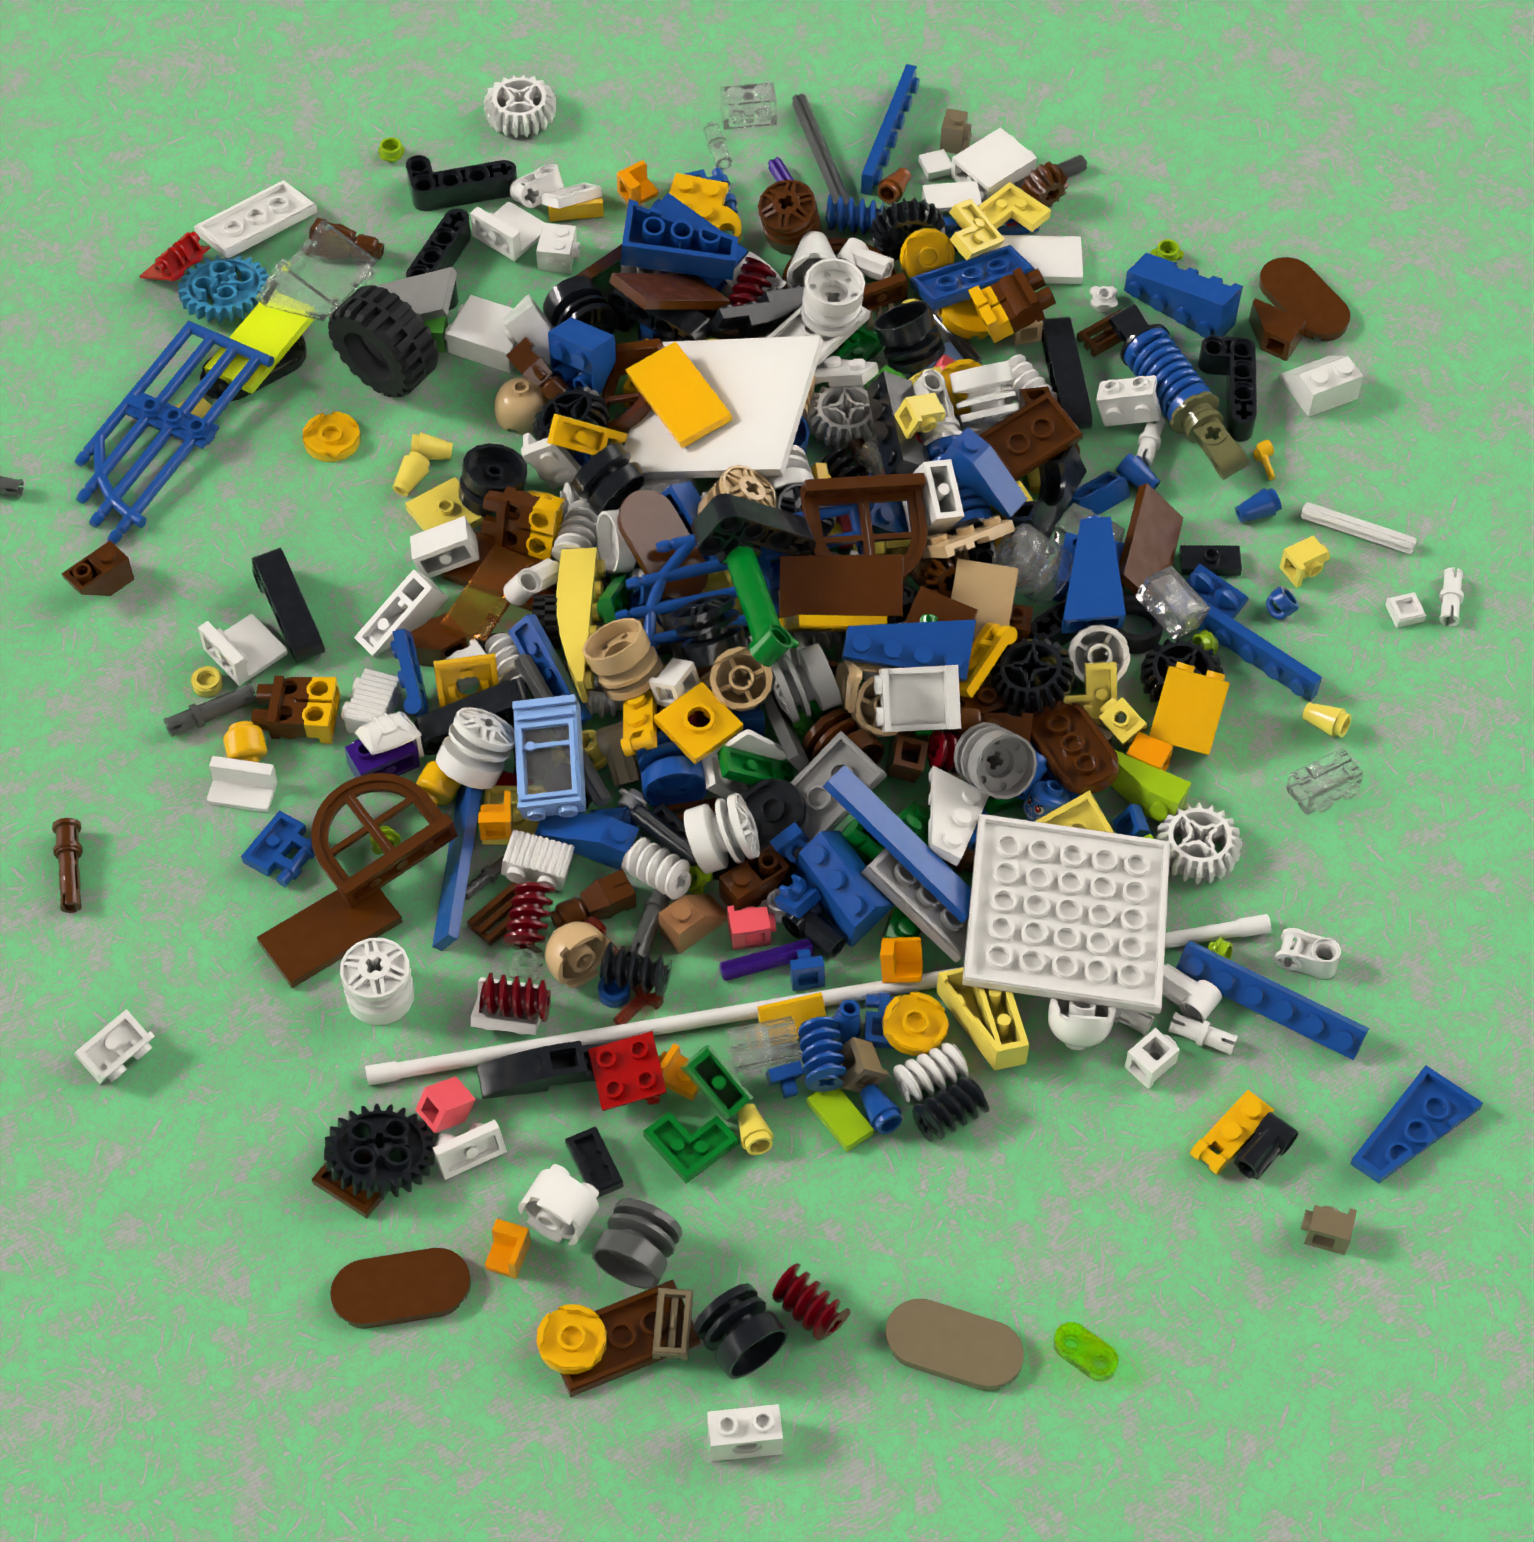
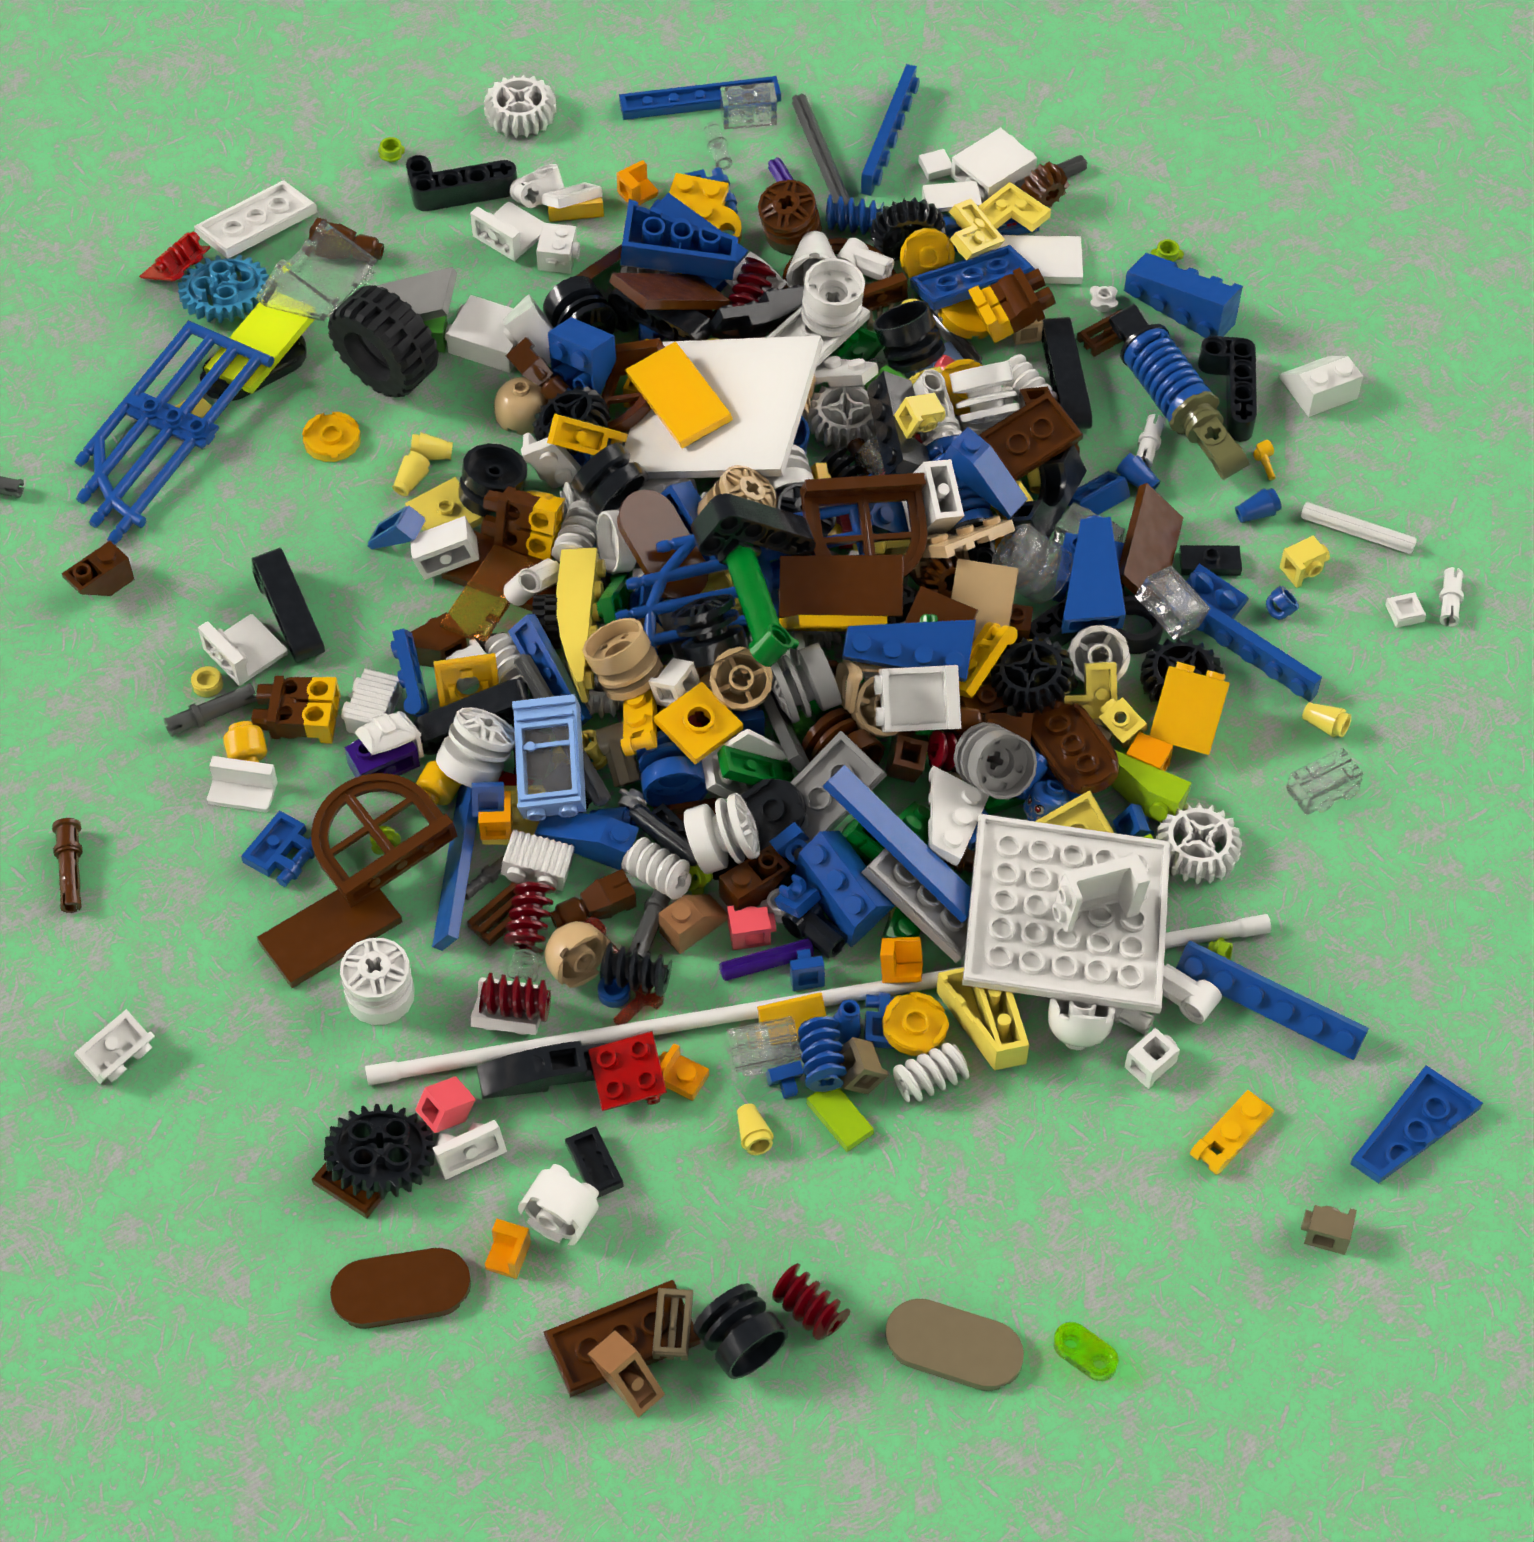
(397, 529): none -> blue slope
(406, 608): white slope -> none
(444, 247): black beam -> none
(487, 797): none -> blue tile
(571, 1339): yellow tile -> none
(626, 1373): none -> medium nougat slope
(637, 1243): dark grey wheel -> none
(681, 98): none -> blue tile
(688, 1152): green plate -> none
(716, 1082): green brick -> none
(745, 1432): white brick -> none
(881, 1111): blue cone -> none
(894, 185): dark orange cone -> none
(949, 1106): black piece -> none
(955, 131): dark tan brick -> none
(1101, 884): none -> white panel
(1128, 401): white bracket -> none
(1203, 1033): white pin -> none
(1208, 639): lime plate -> none
(1270, 1139): black piece -> none
(1275, 329): reddish brown slope -> none
(1303, 293): reddish brown tile -> none
(1307, 952): white piece -> none

